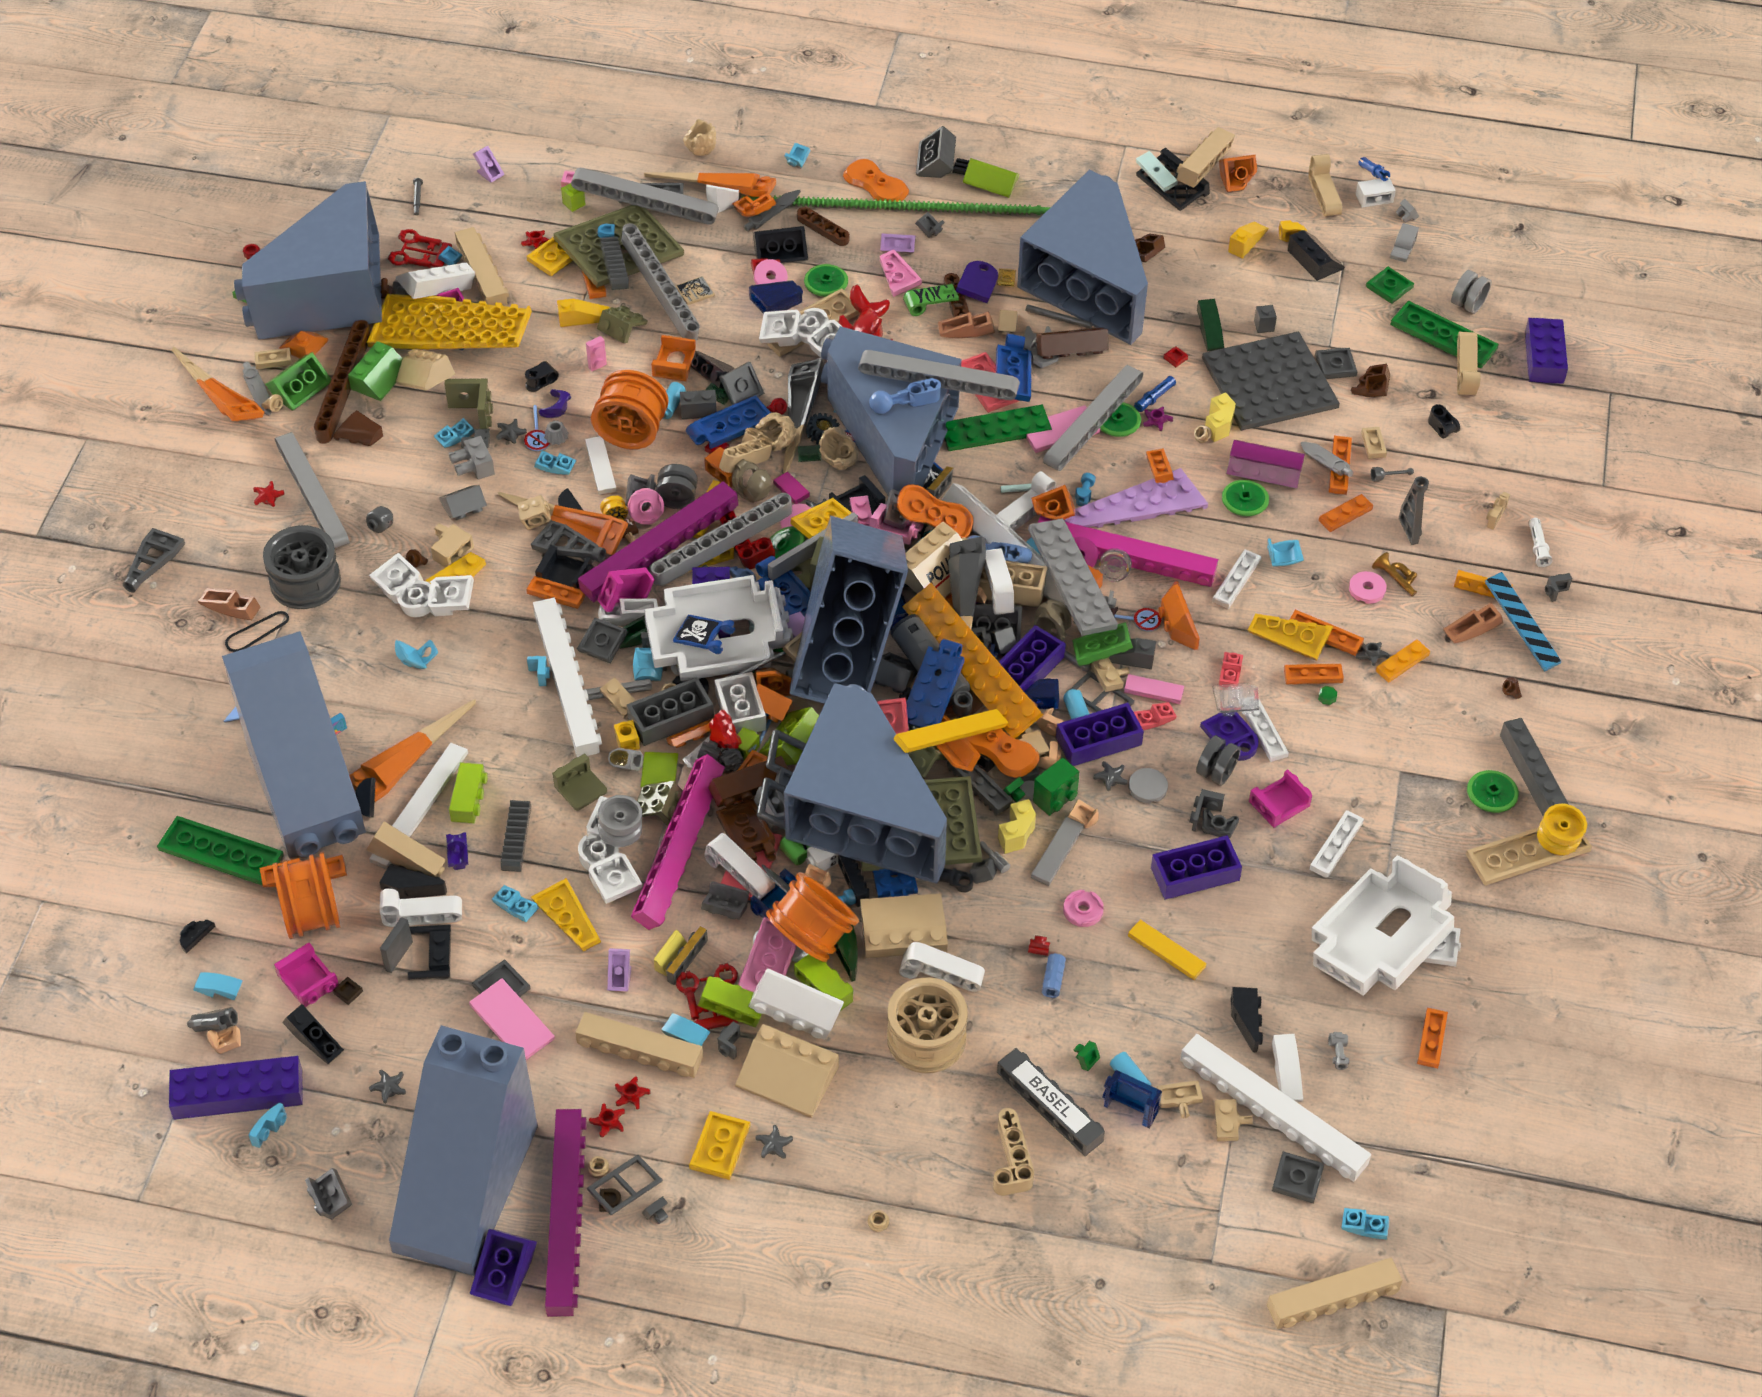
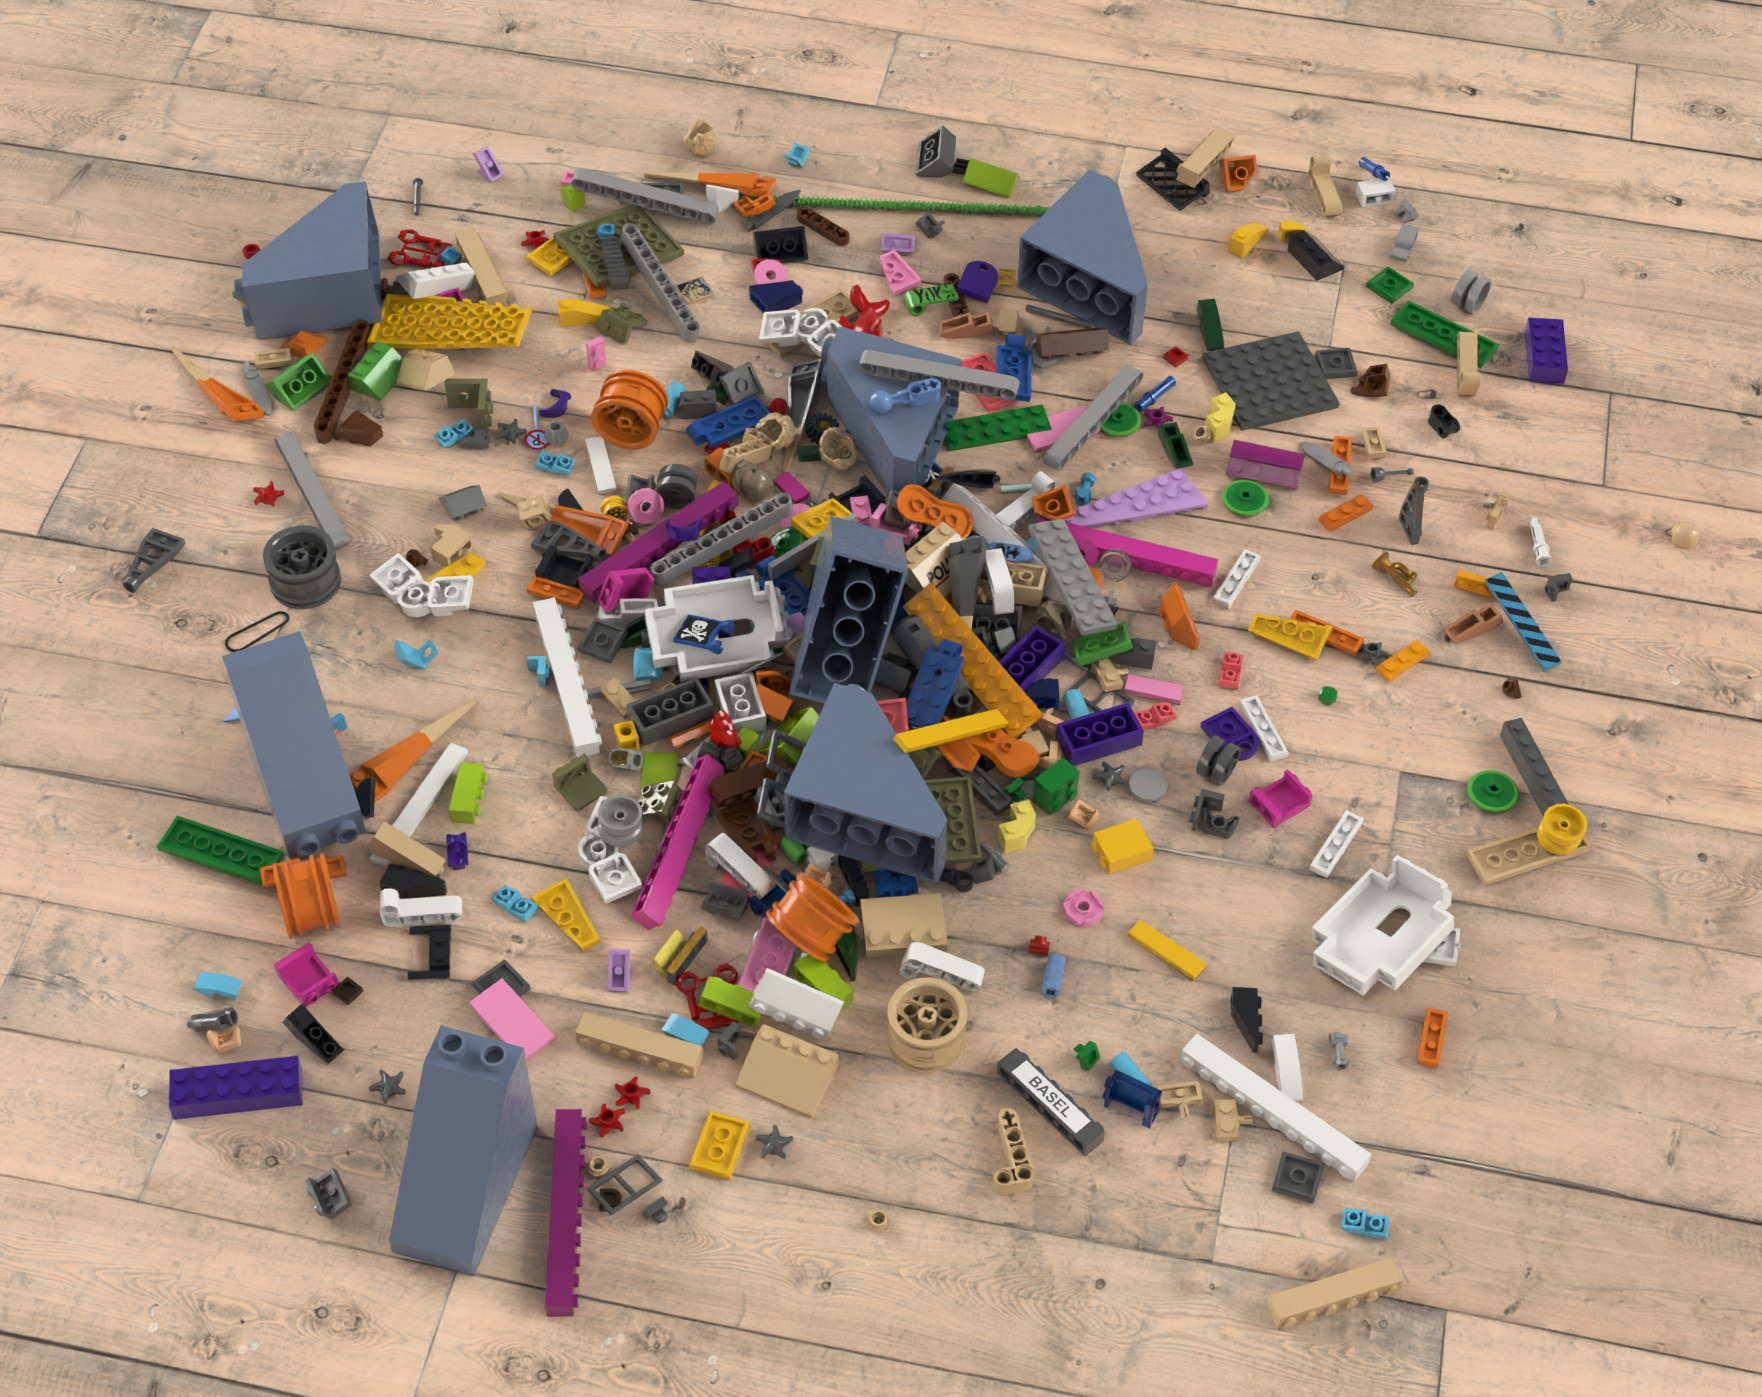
(193, 933): black tile -> none
(230, 603): nougat slope -> none
(269, 1121): medium azure slope -> none
(274, 403): tan plate -> none
(379, 519): dark grey head -> none
(396, 945): dark grey tile -> none
(478, 459): light grey brick -> none
(502, 1266): dark purple slope -> none
(515, 835): dark grey gear -> none
(540, 376): black piece -> none
(671, 370): orange panel -> none
(684, 533): none -> dark purple helmet
(739, 561): none -> black slope
(825, 279): green wheel -> none
(868, 176): orange plate -> none
(974, 478): none -> black piece
(1057, 851): light grey tile -> none
(1122, 846): none -> yellow brick
(1145, 619): piece -> none
(1149, 246): reddish brown slope -> none
(1156, 171): light aqua tile -> none
(1159, 465): orange plate -> none
(1175, 445): none -> dark green slope
(1196, 867): dark purple brick -> none
(1236, 698): clear slope -> none
(1265, 318): dark grey brick -> none
(1284, 552): medium azure piece -> none
(1313, 673): orange plate -> none
(1369, 579): bright pink tile -> none
(1685, 534): none -> tan hair

